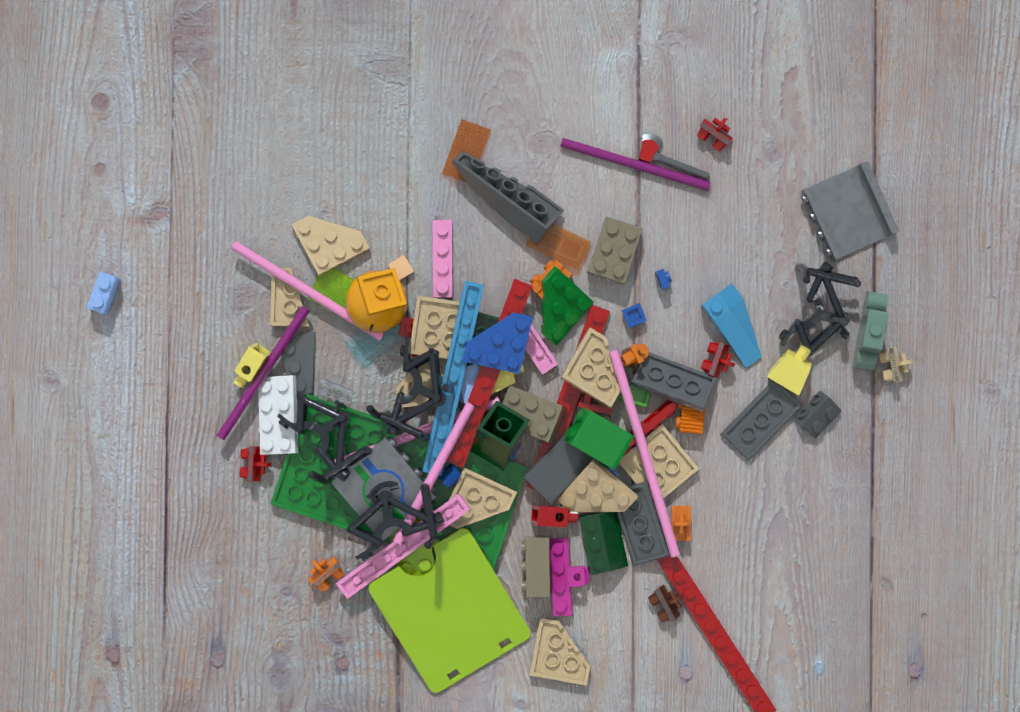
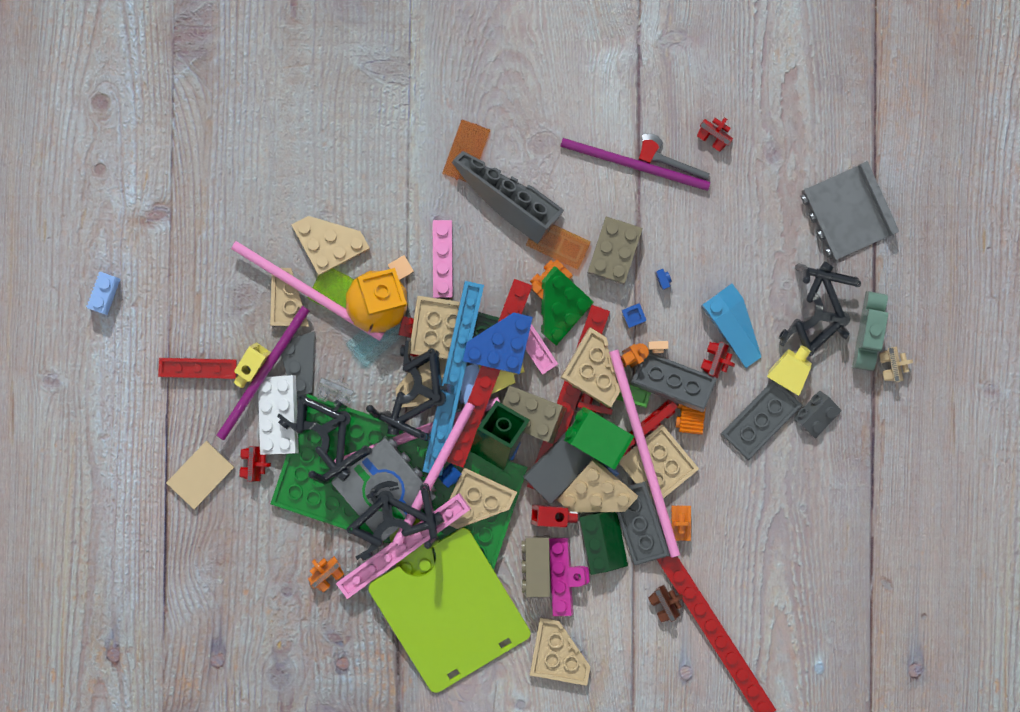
(197, 368): none -> red plate
(200, 475): none -> tan tile
(657, 346): none -> light nougat plate

